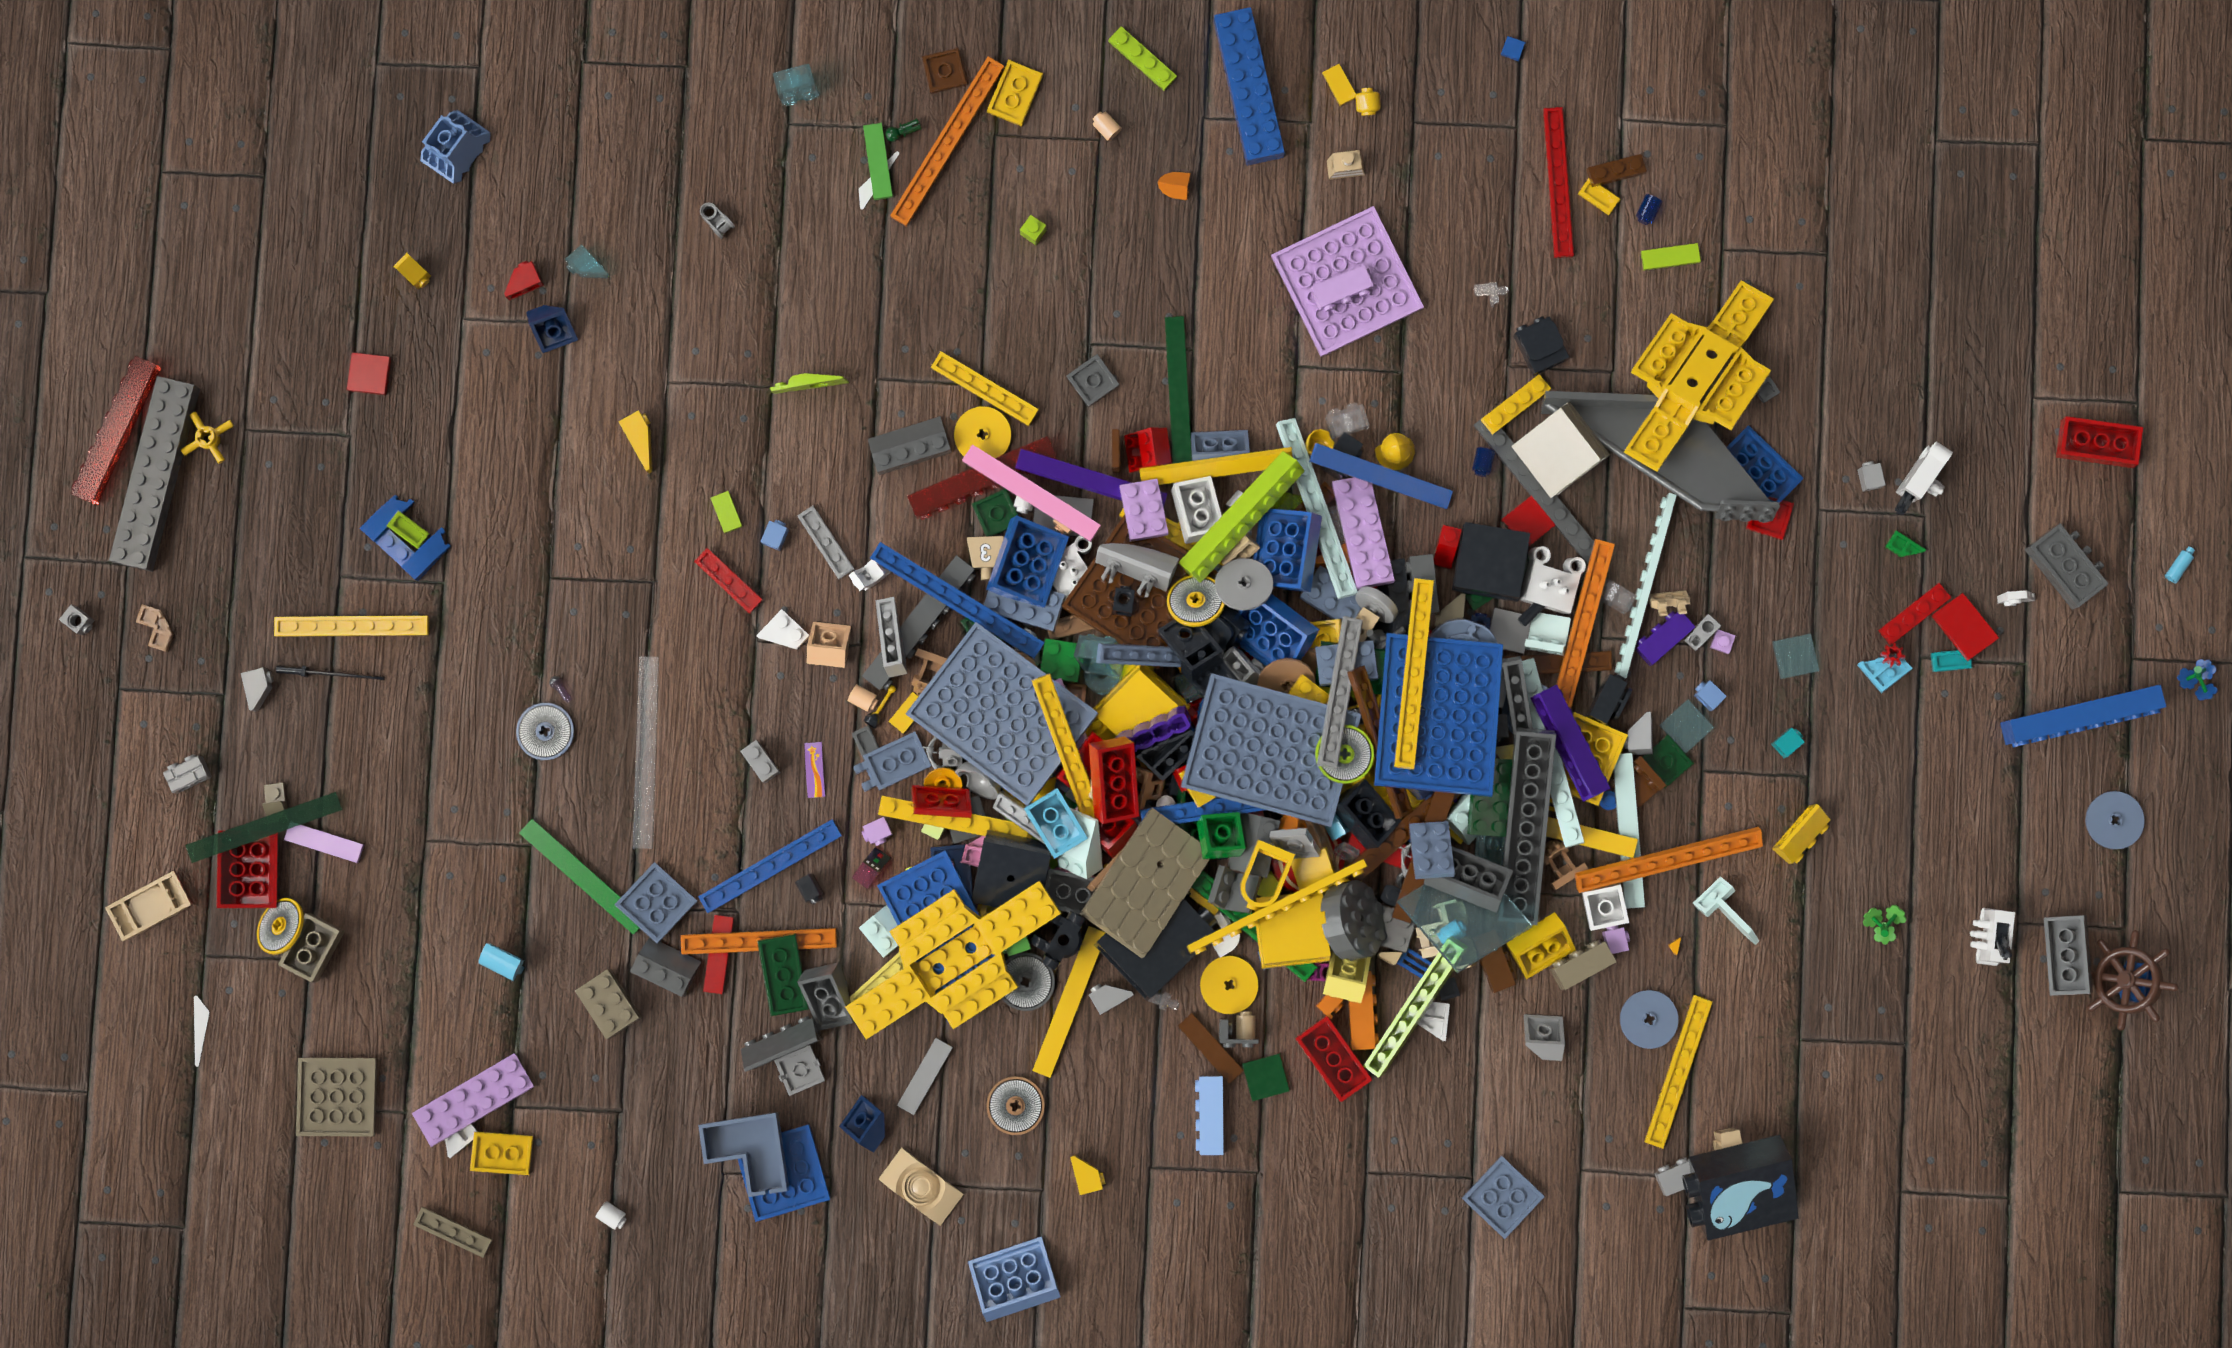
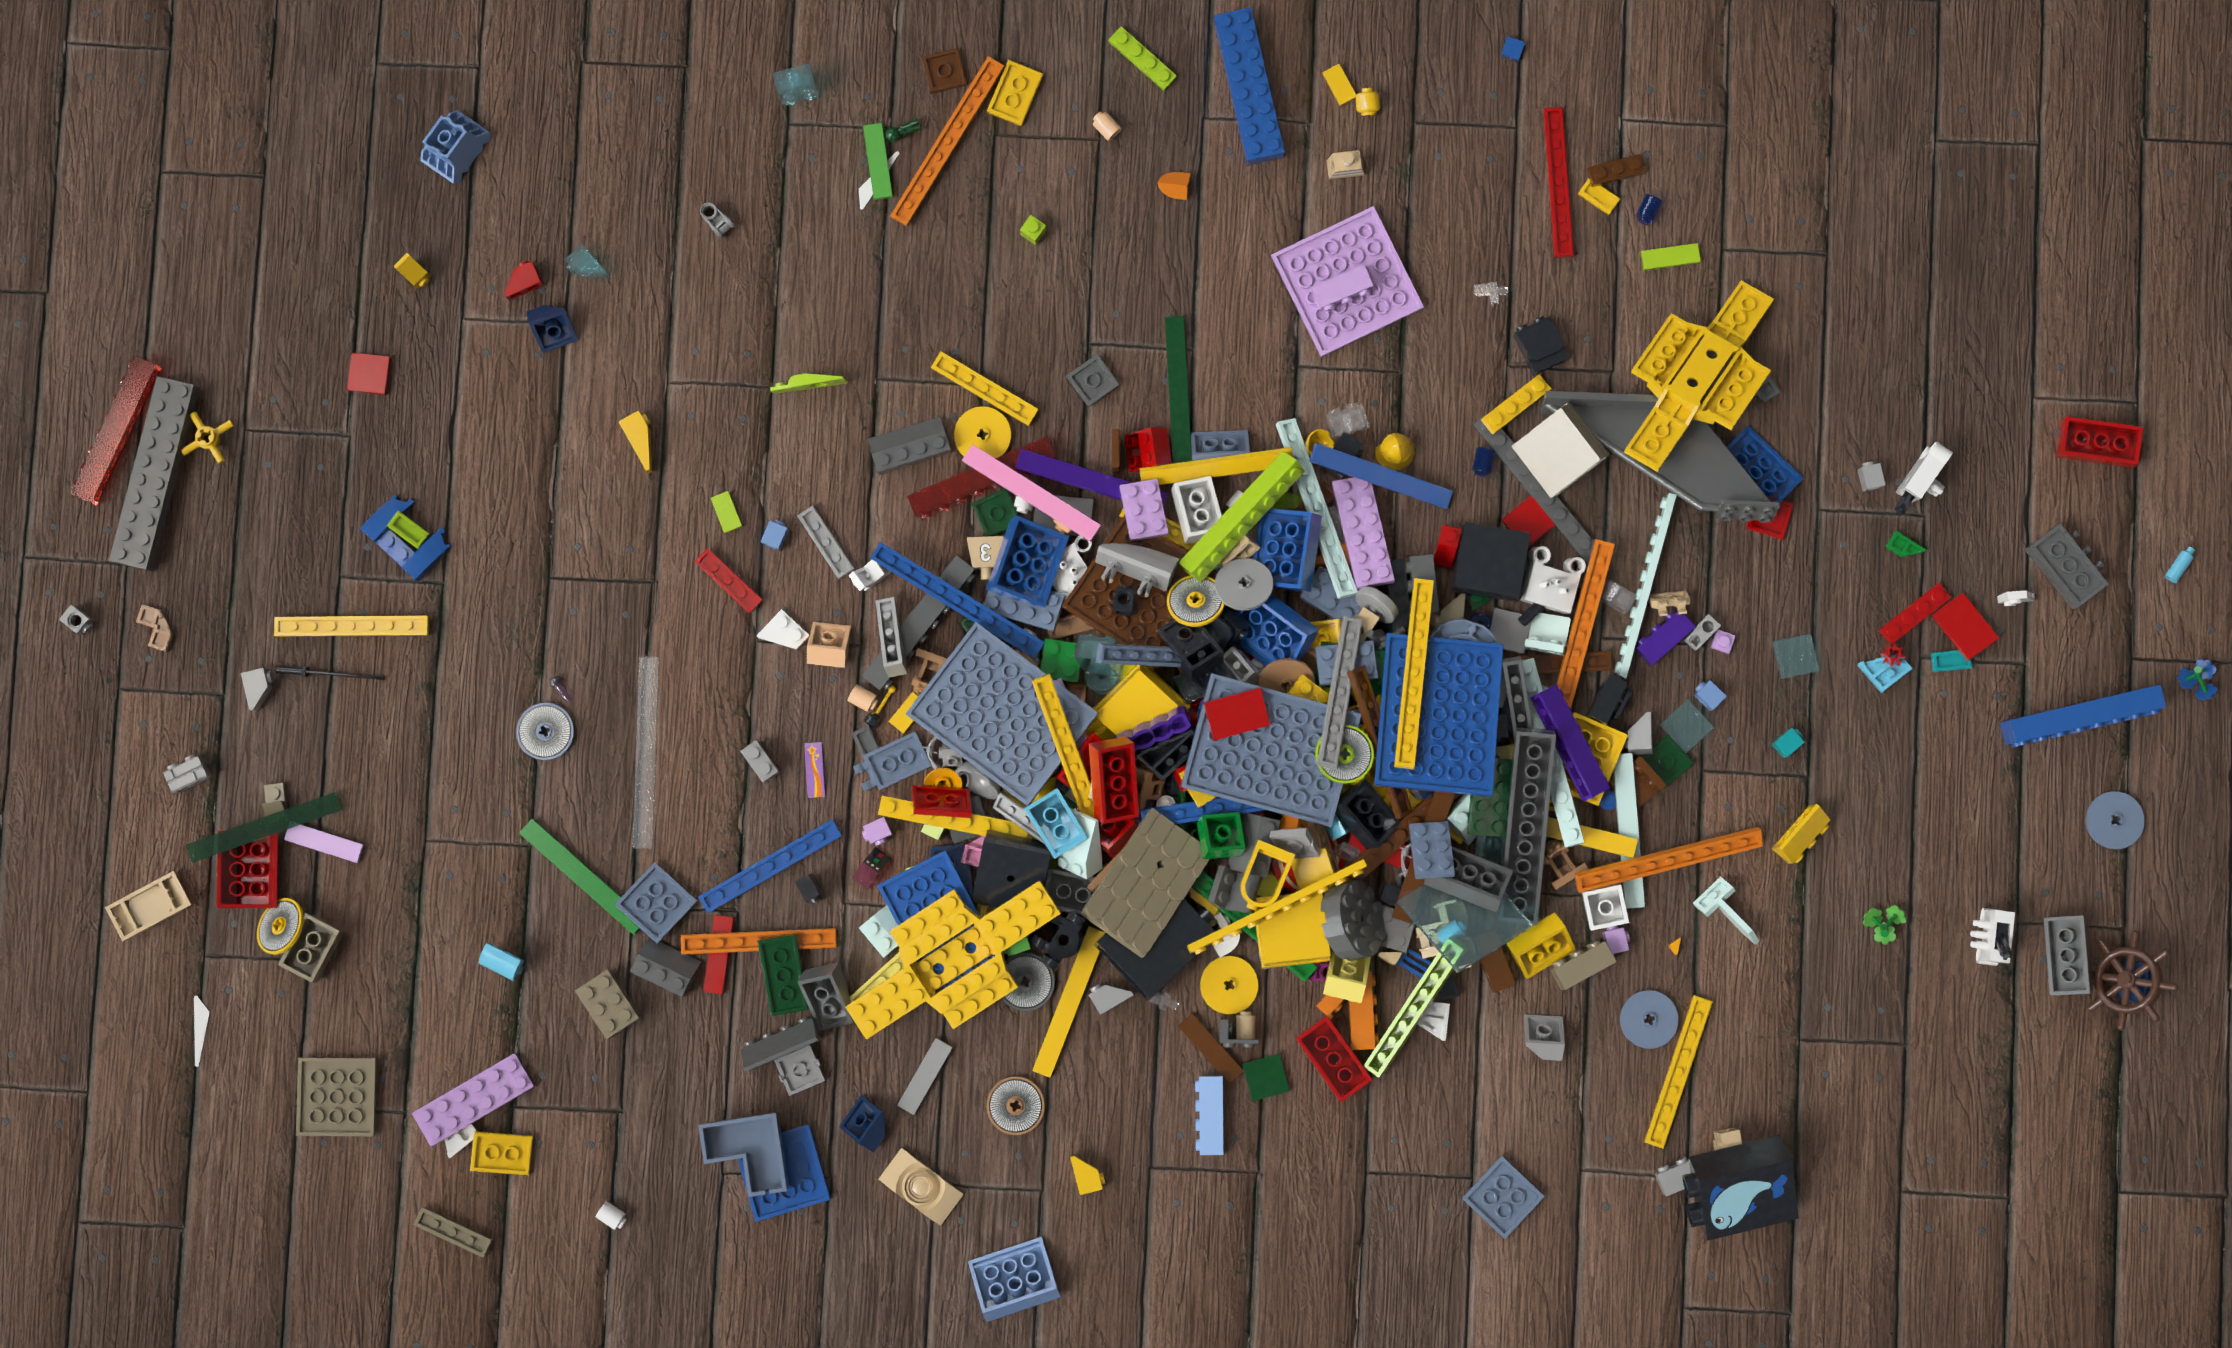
(1236, 713): none -> red tile

